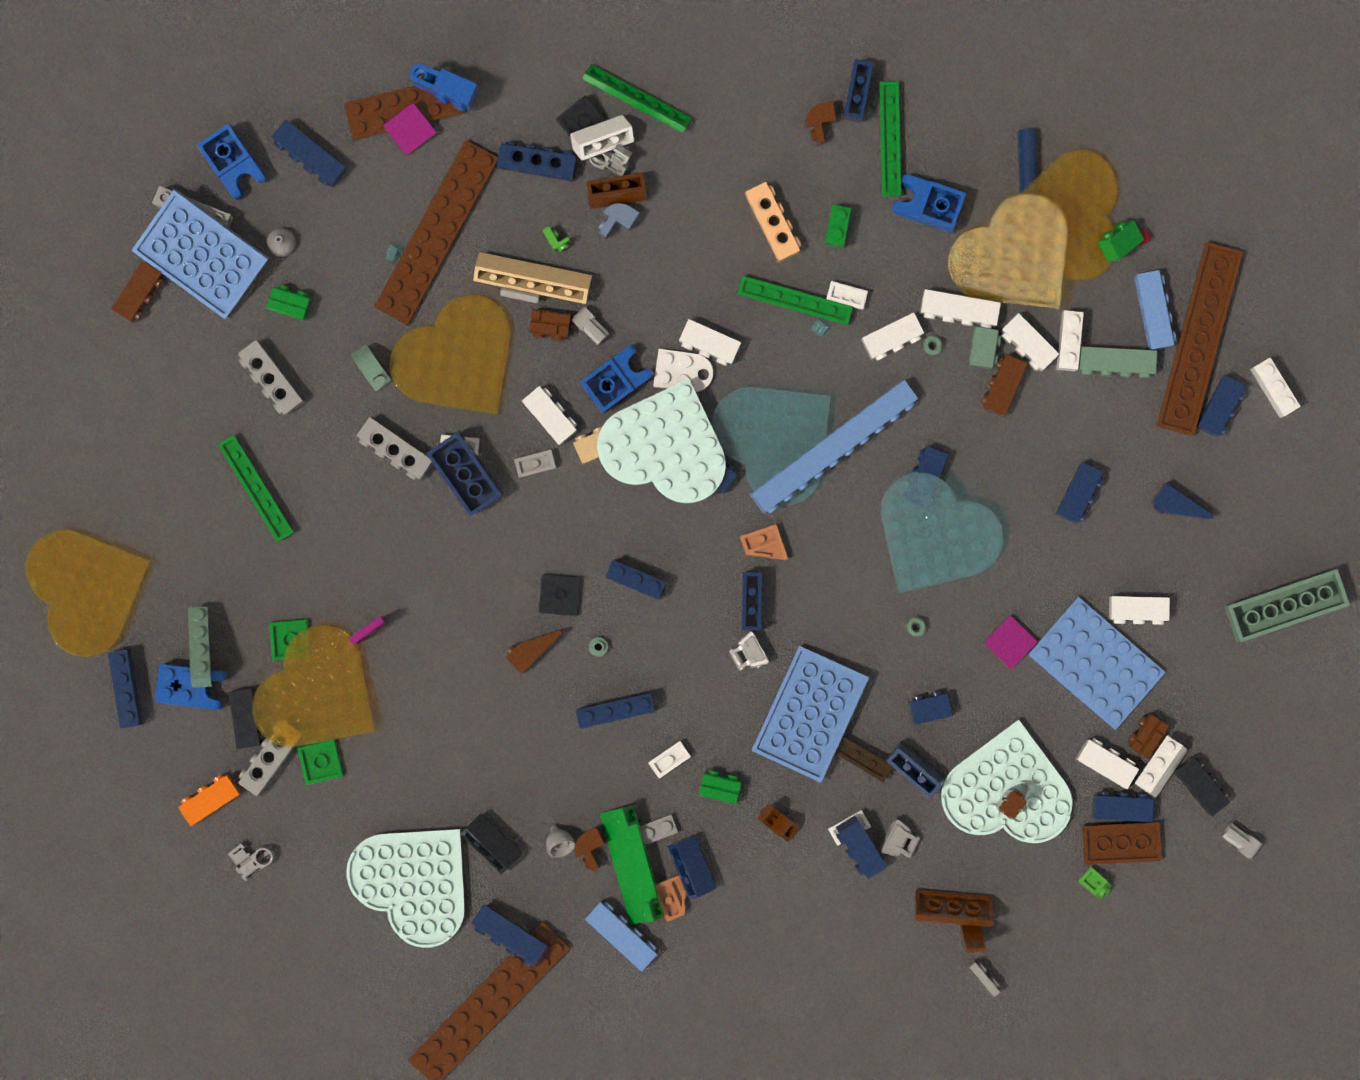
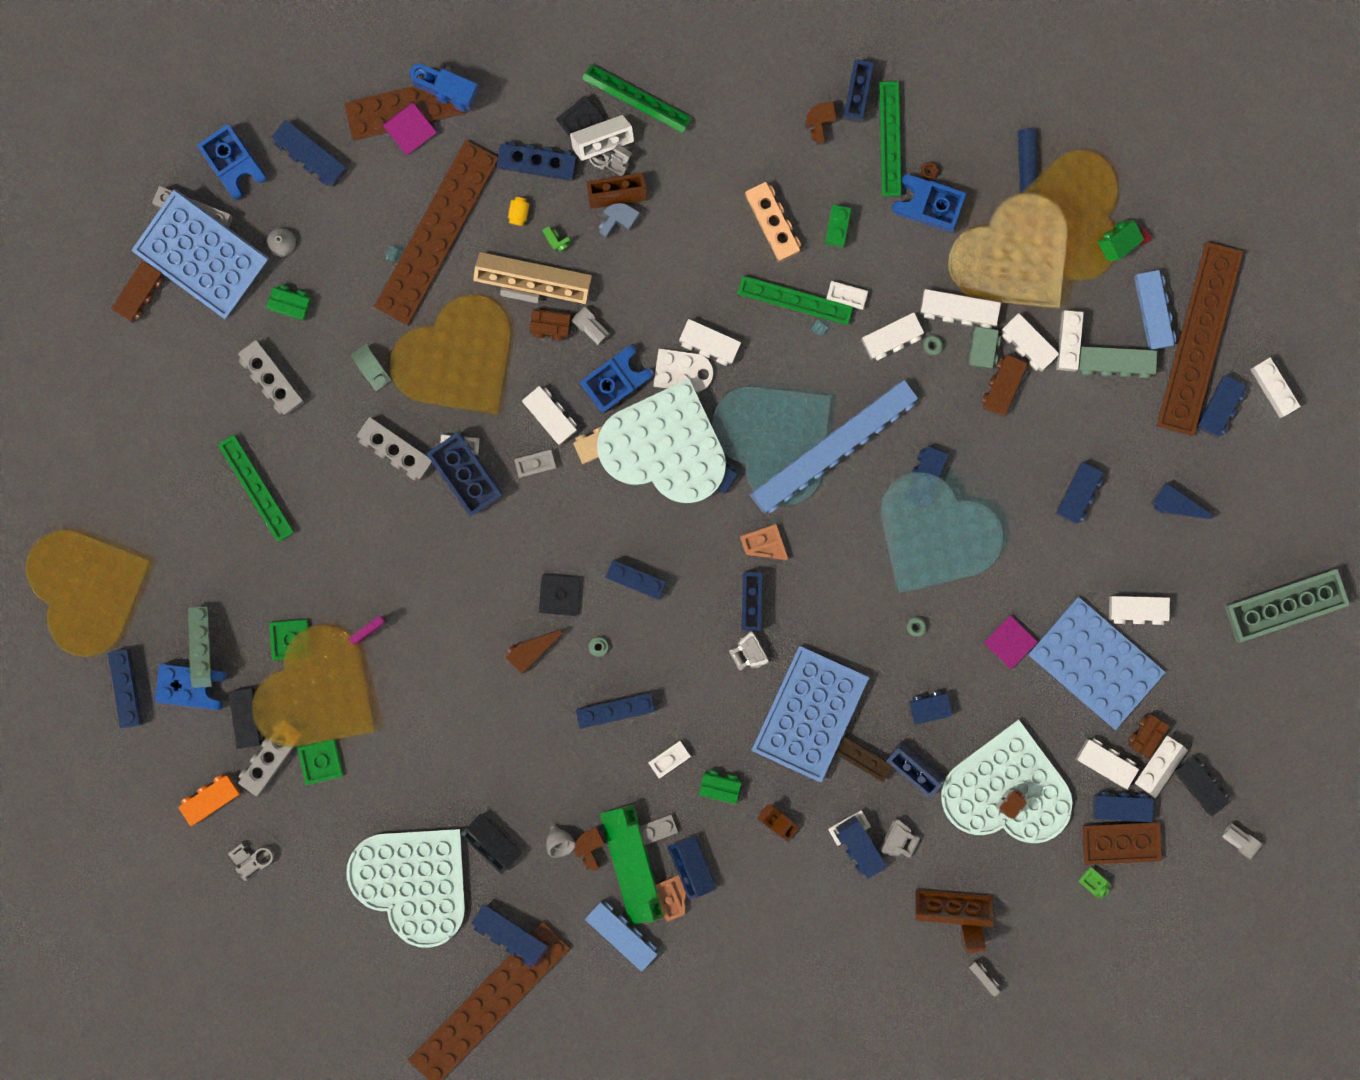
(518, 211): none -> yellow brick
(929, 166): none -> reddish brown plate

